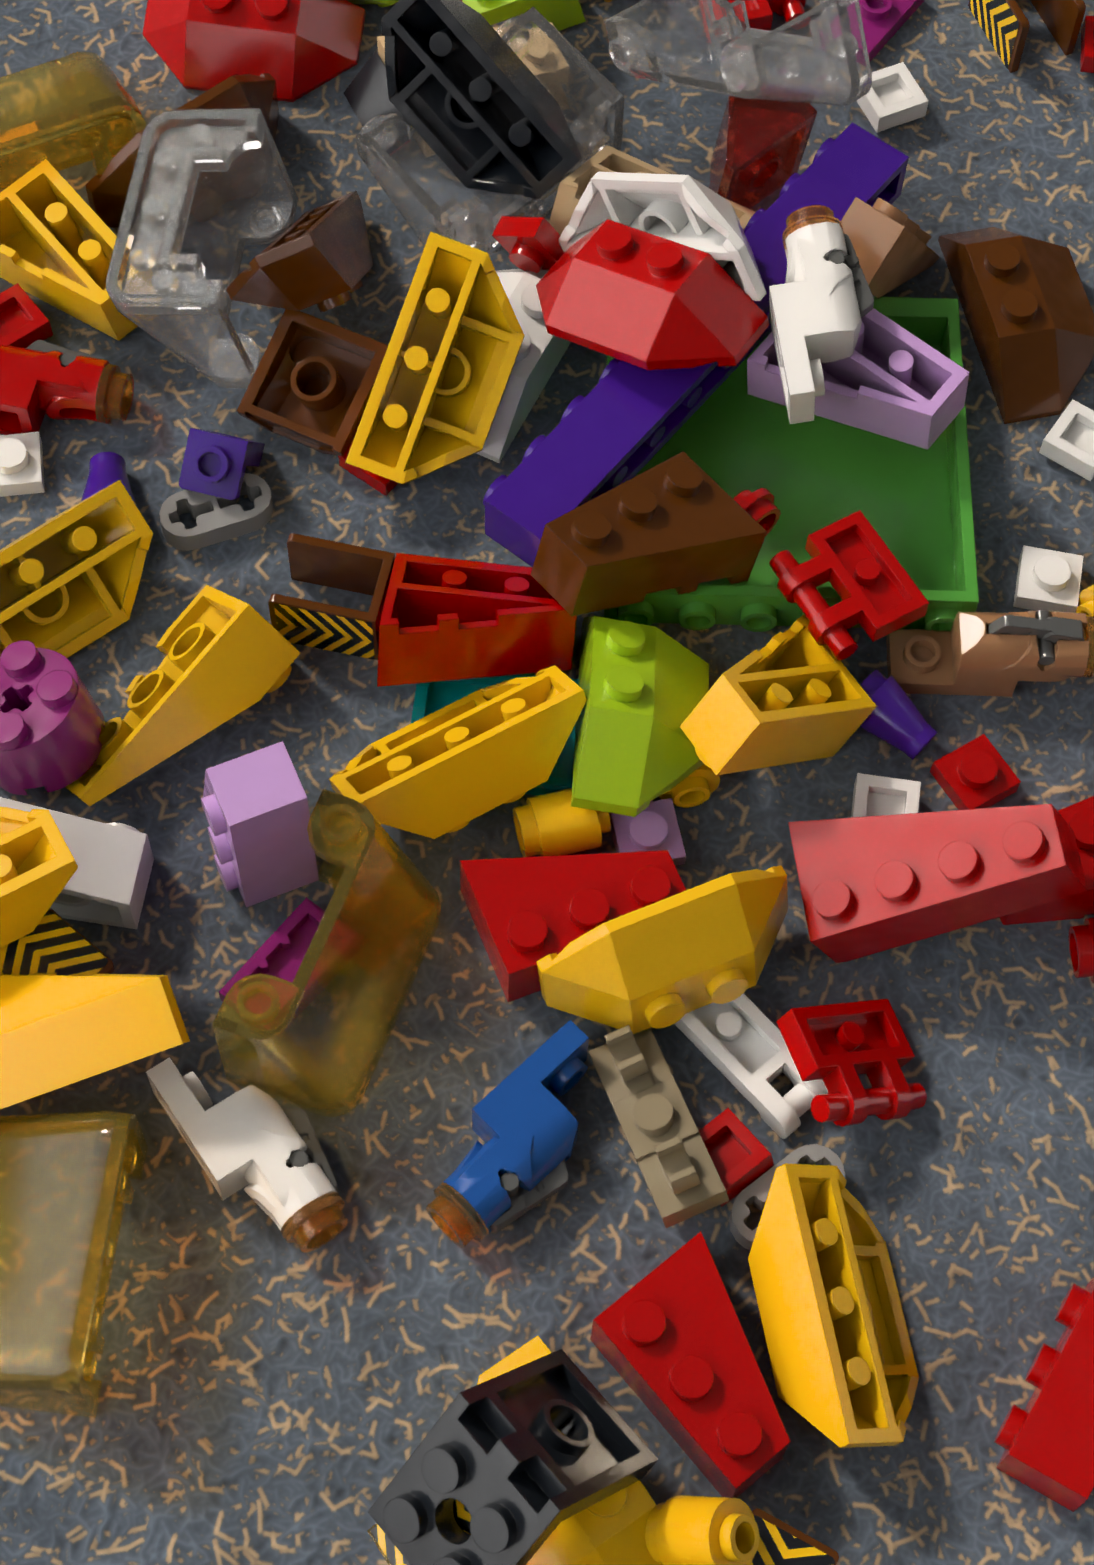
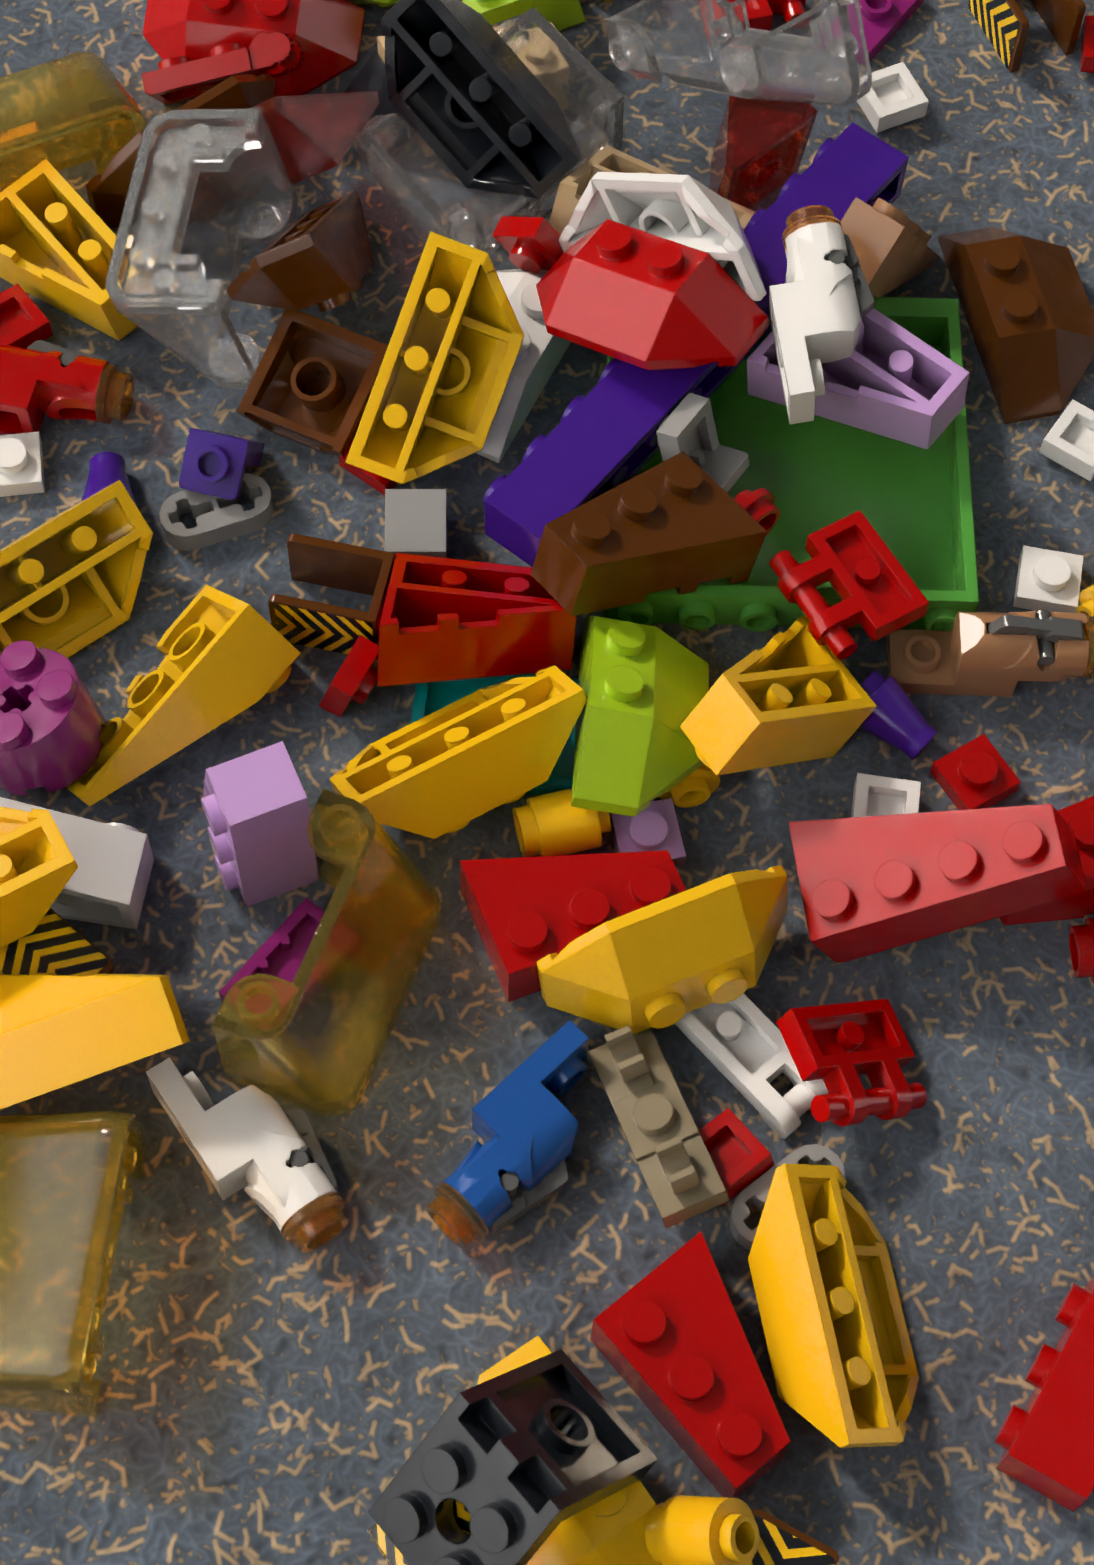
(184, 79): none -> red hinge
(316, 128): none -> clear red slope
(353, 678): none -> red plate
(416, 522): none -> light grey brick
(694, 431): none -> light grey bracket

